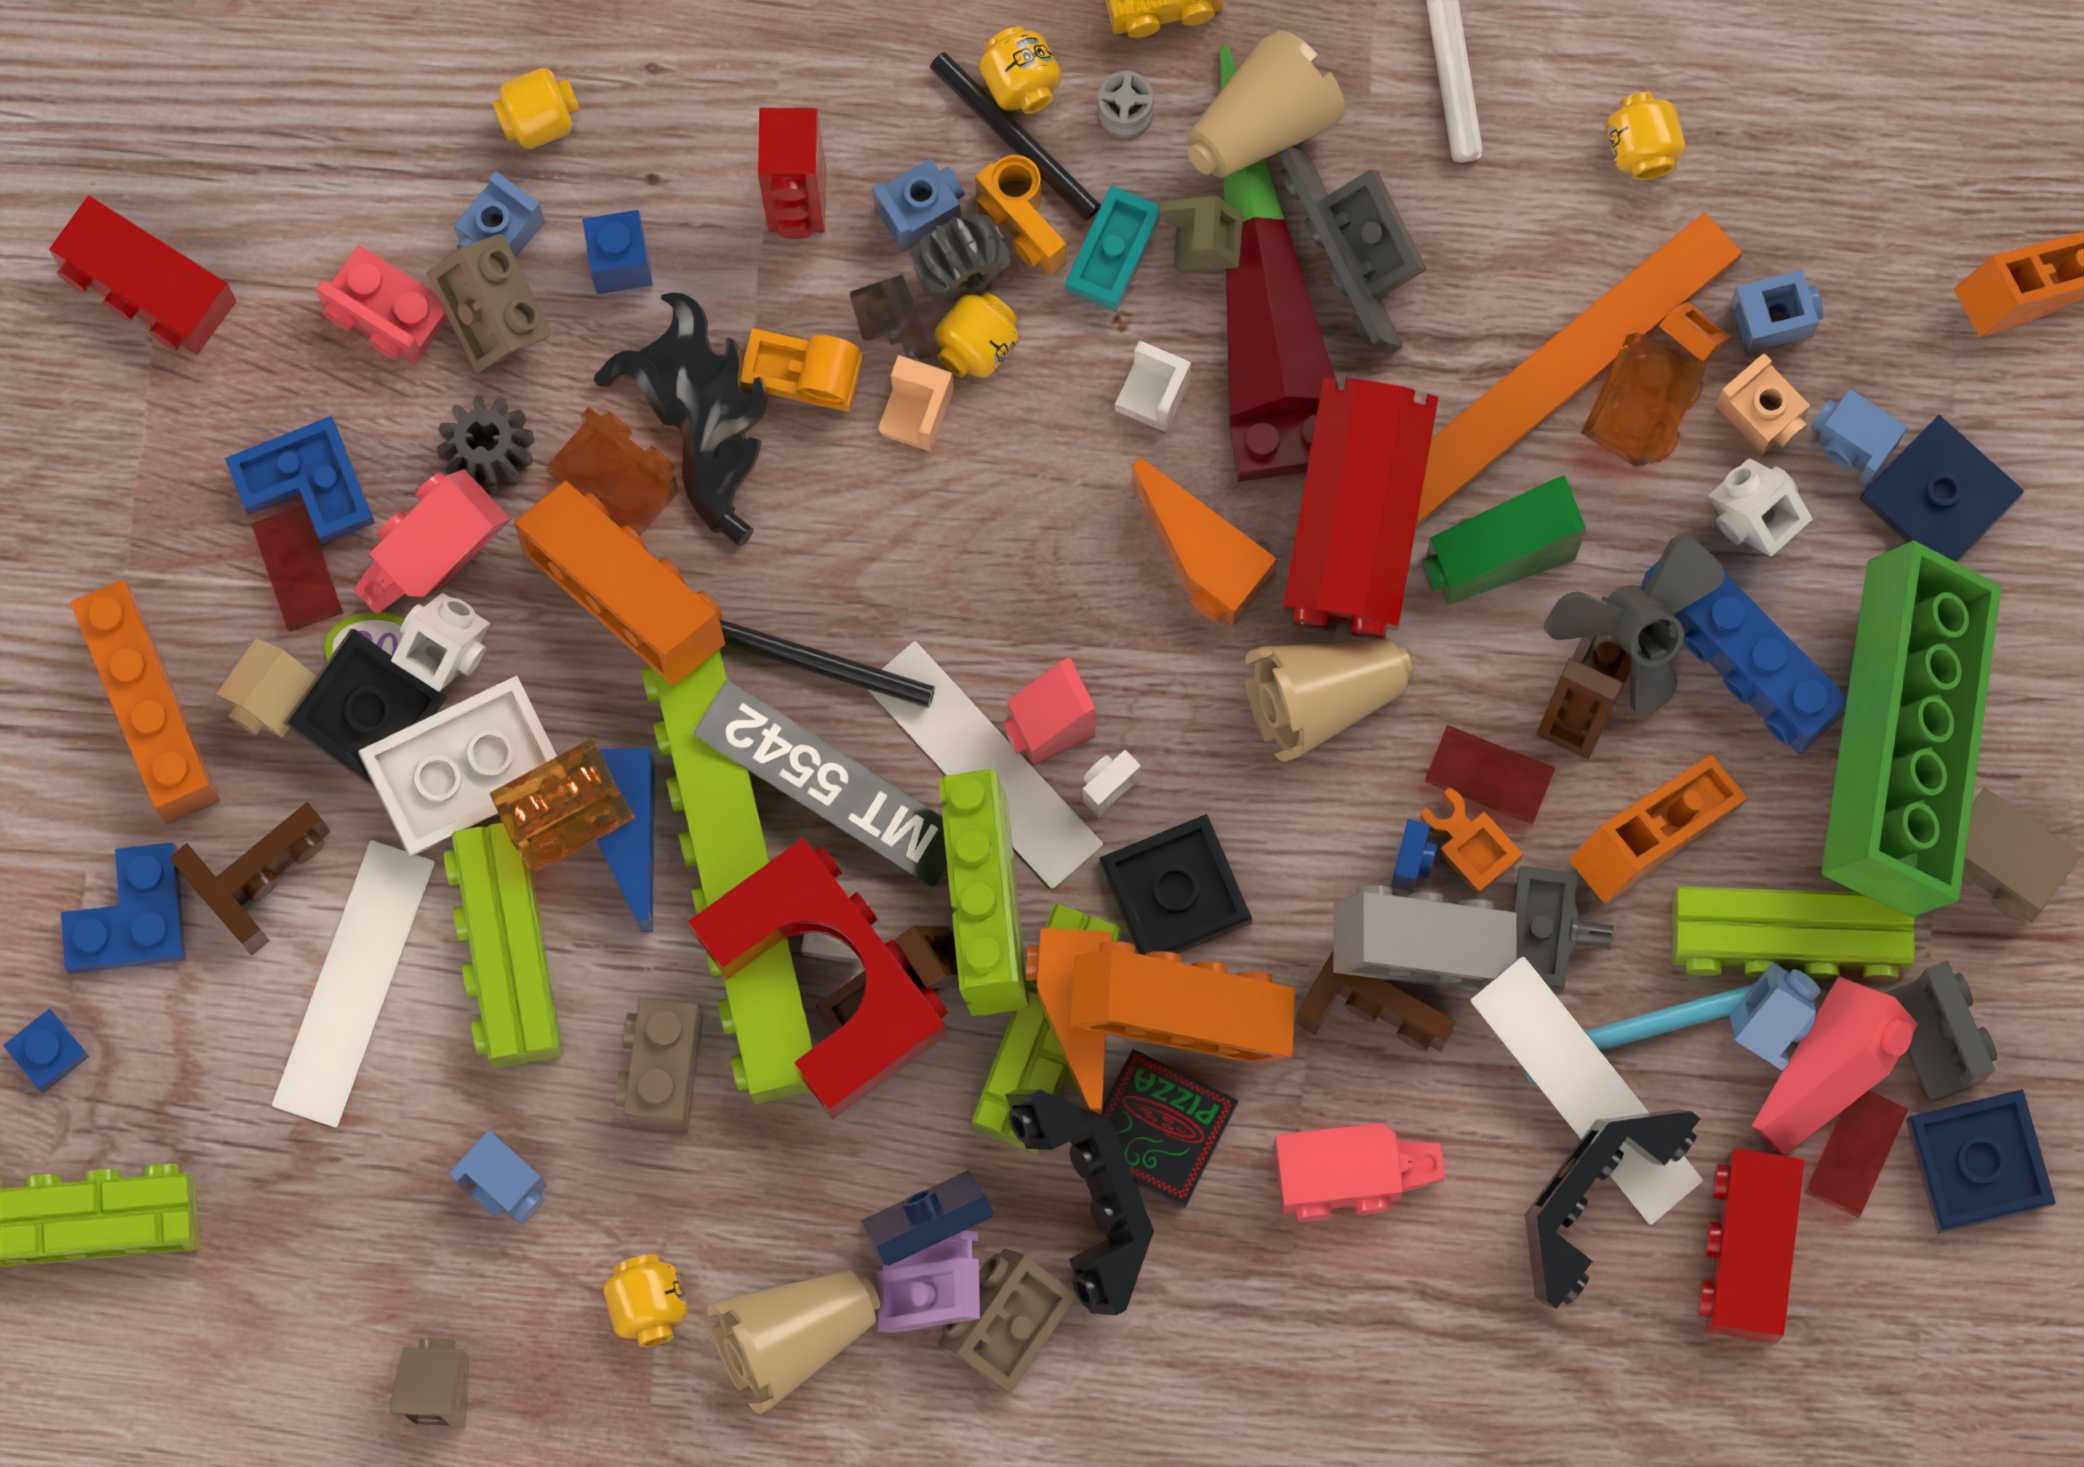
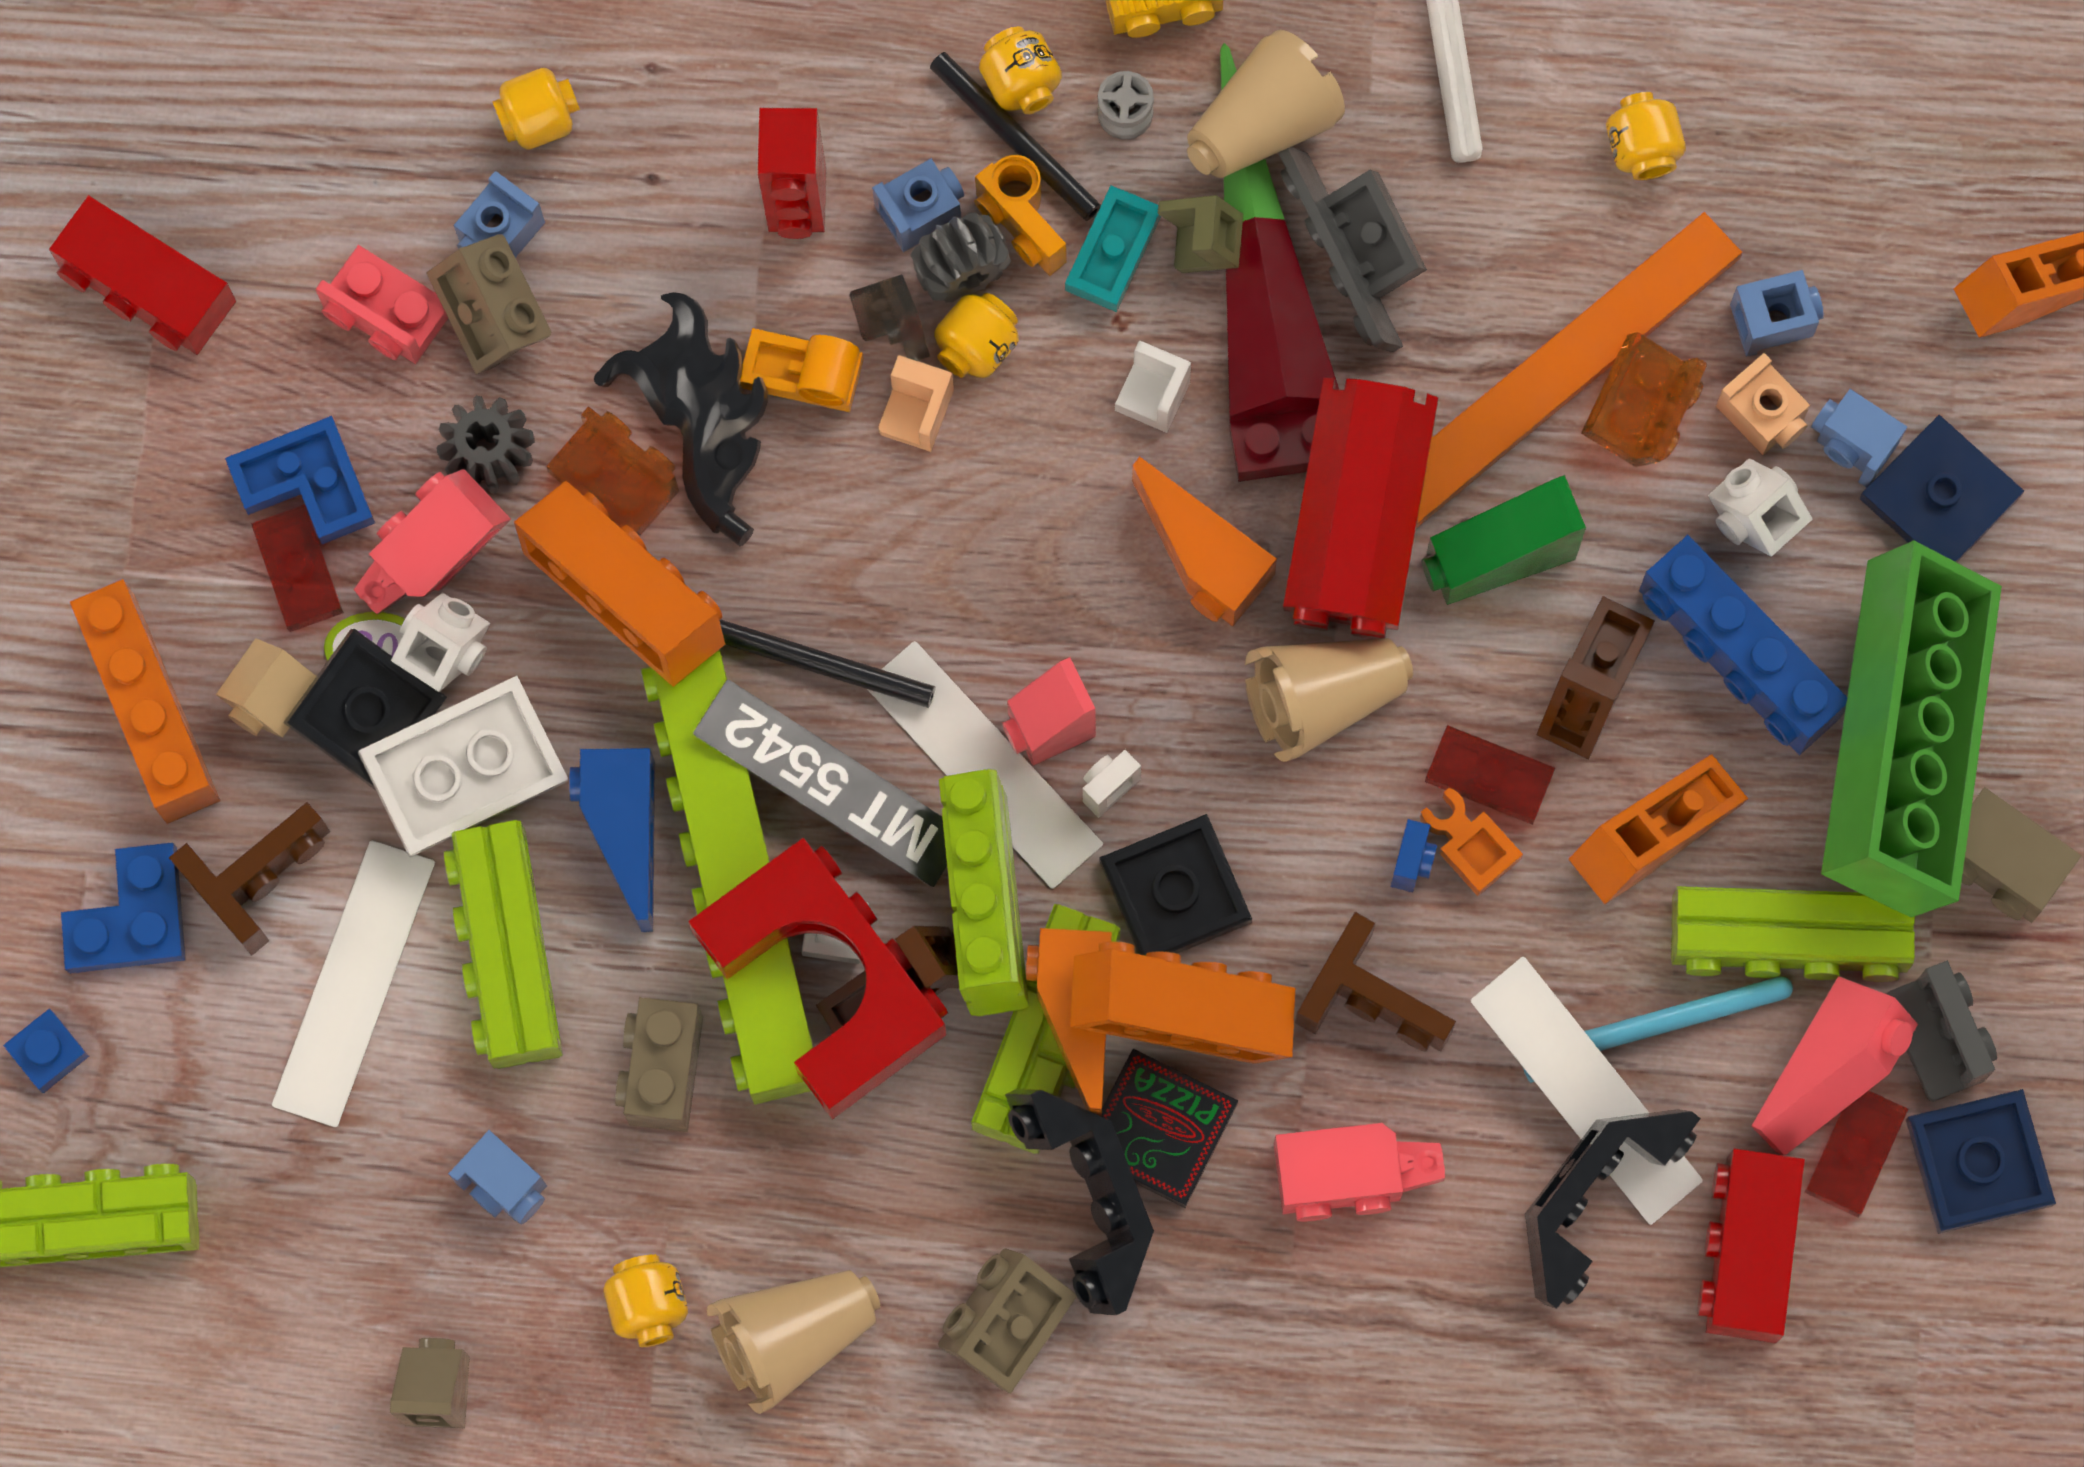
(561, 805): clear orange bracket -> none
(617, 252): blue brick -> none
(927, 1218): dark blue plate -> none
(930, 1287): lavender plate -> none
(1422, 939): light grey brick -> none
(1550, 923): dark grey plate -> none
(1644, 618): dark grey piece -> none
(1695, 331): orange tile -> none
(1775, 1014): medium blue brick -> none

